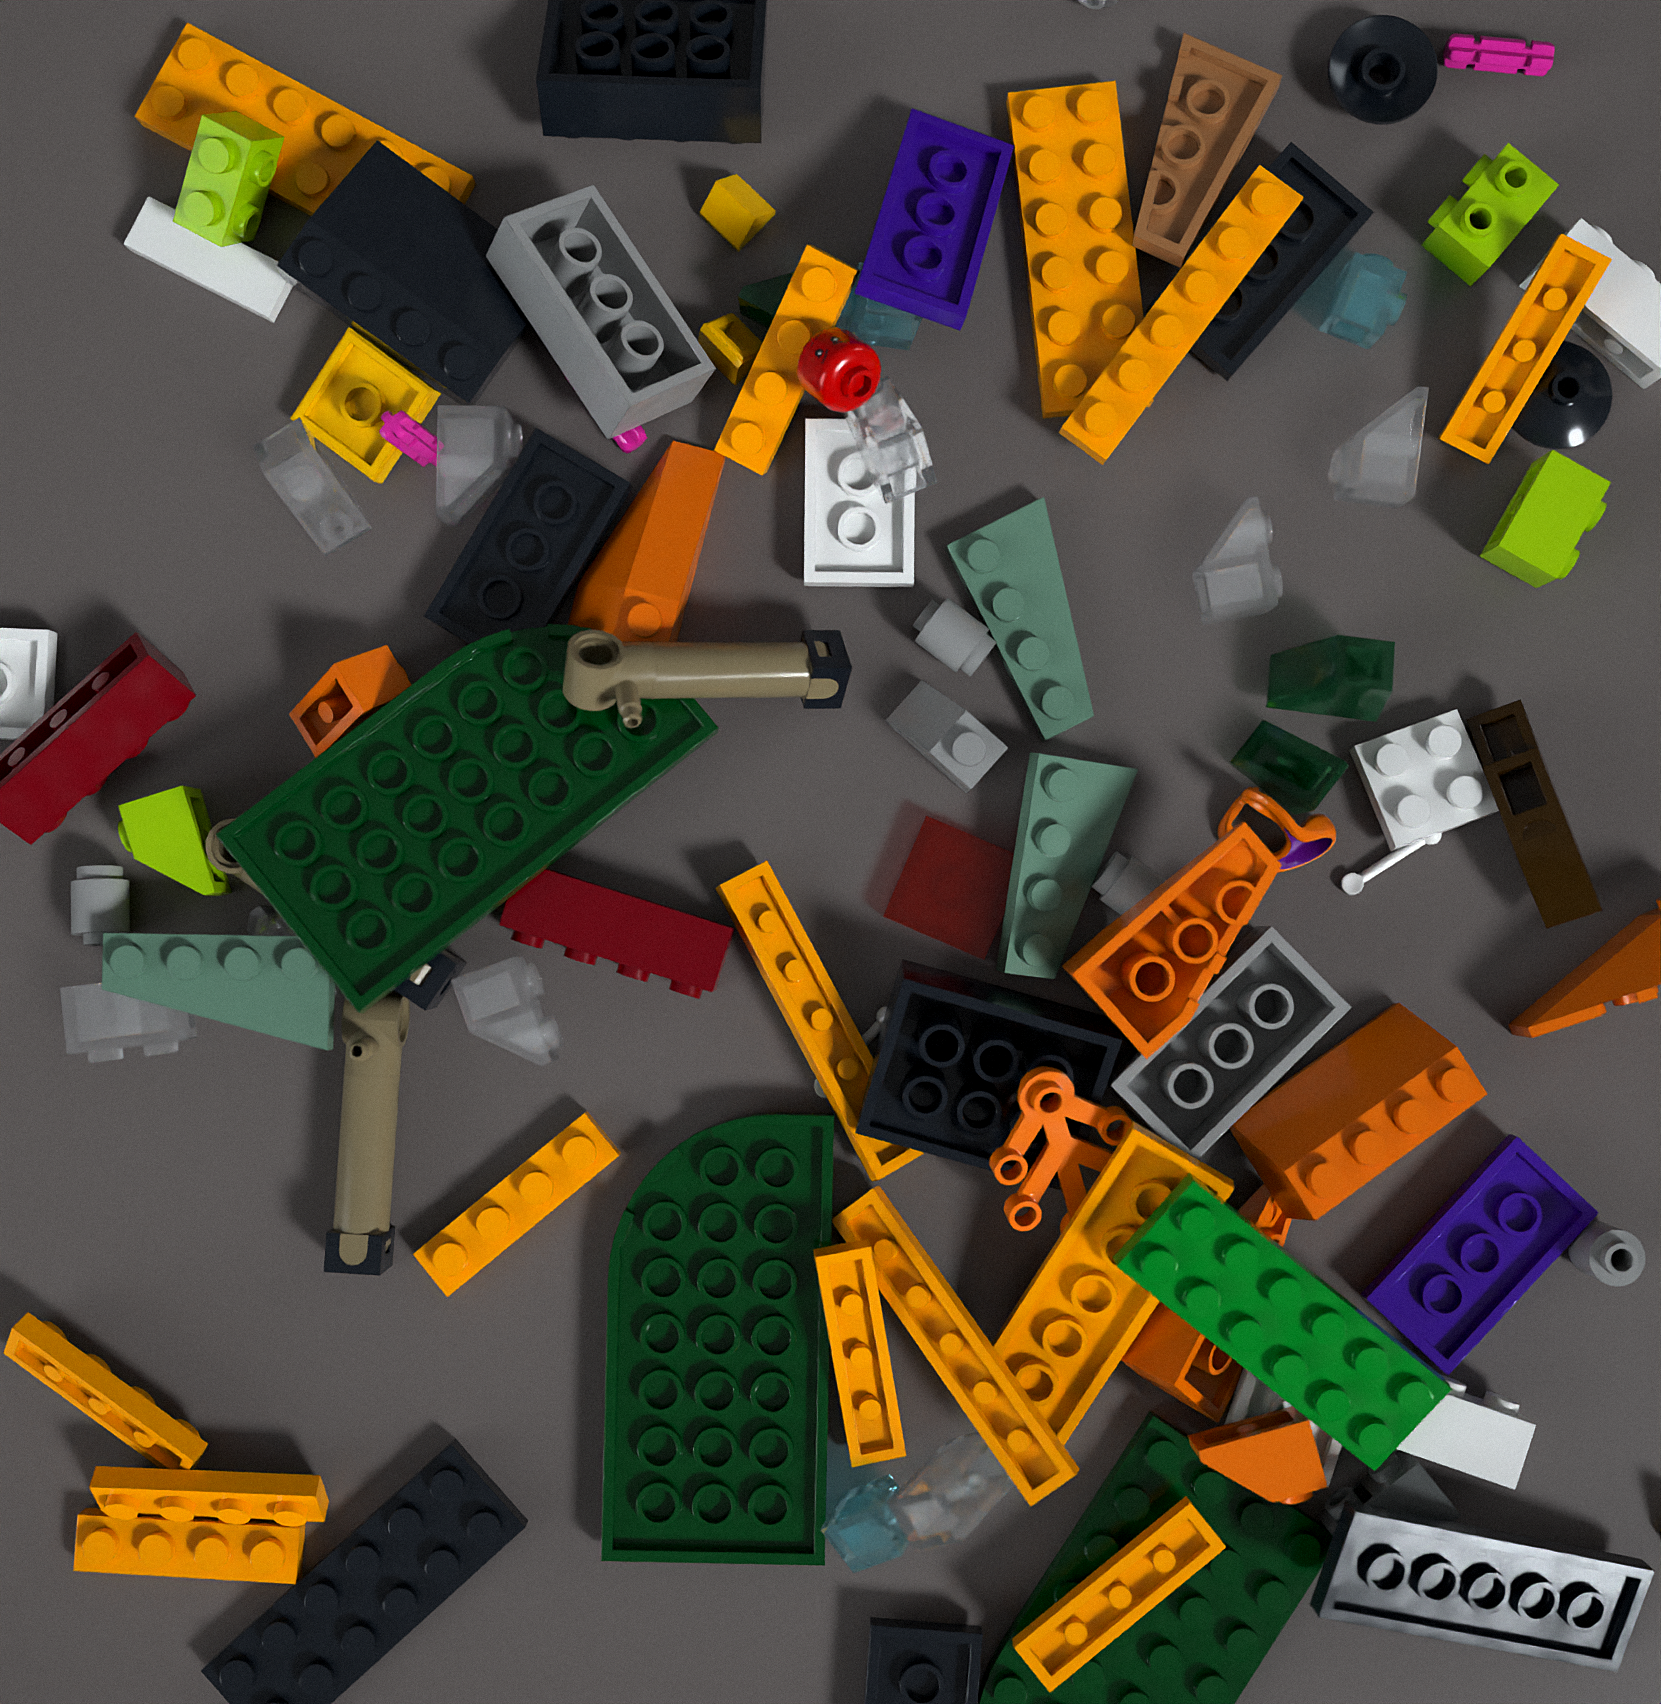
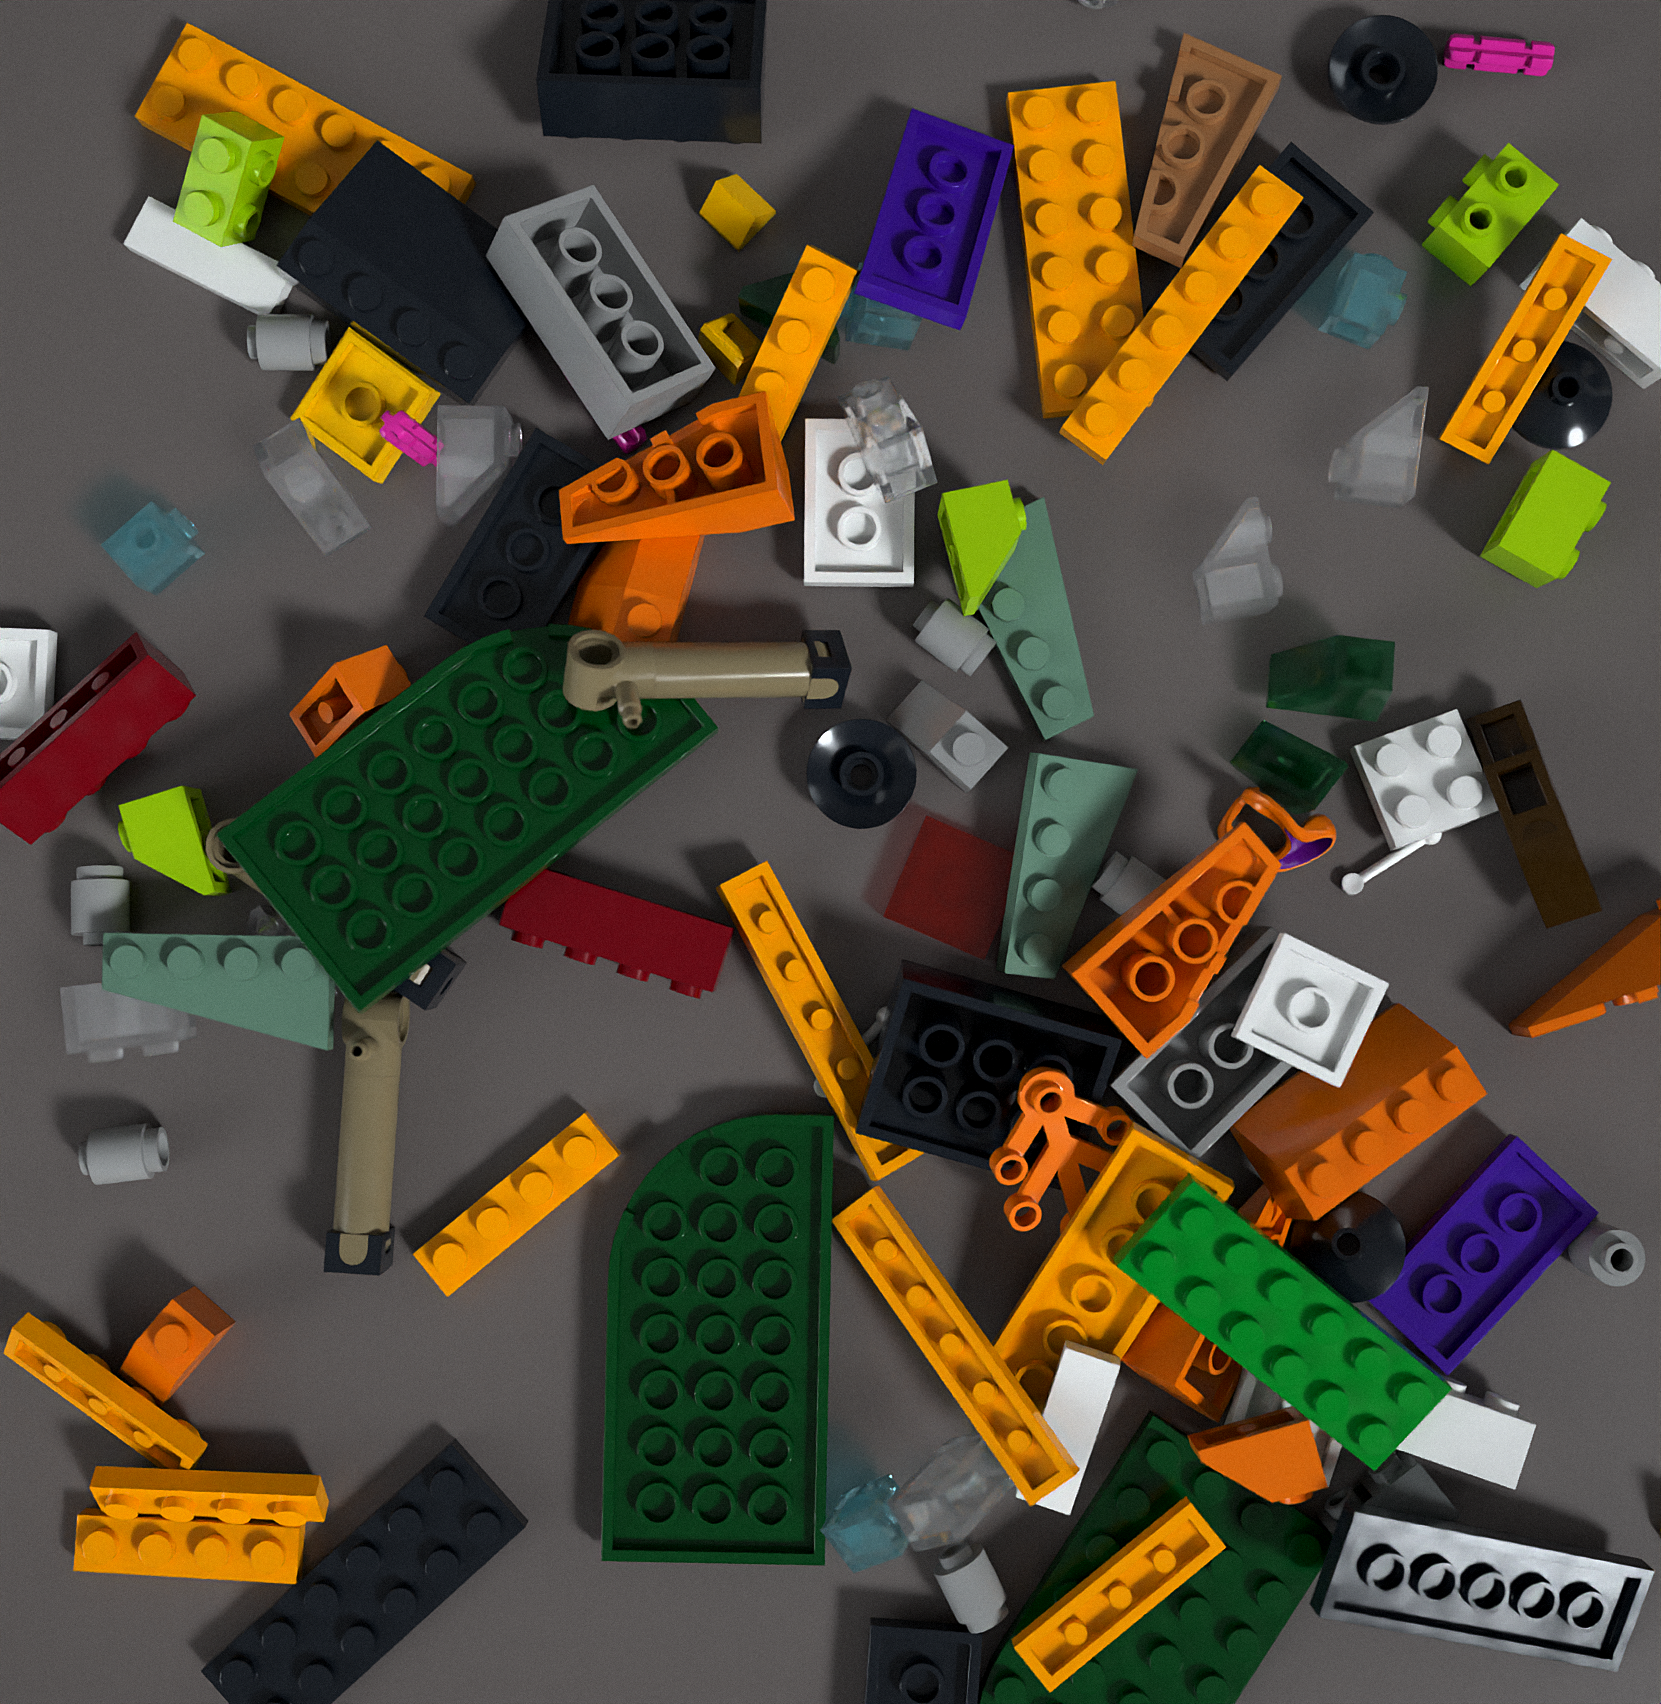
(124, 1153): none -> light grey brick
(154, 547): none -> clear light blue brick
(175, 1344): none -> orange slope
(289, 342): none -> light grey brick
(505, 1009): clear slope -> none
(701, 480): none -> orange wedge
(837, 366): red head -> none
(859, 1352): light orange plate -> none
(865, 744): none -> black dish
(971, 1586): none -> light grey brick
(980, 537): none -> lime slope
(1076, 1411): none -> white tile
(1309, 1009): none -> white plate
(1377, 1260): none -> black dish

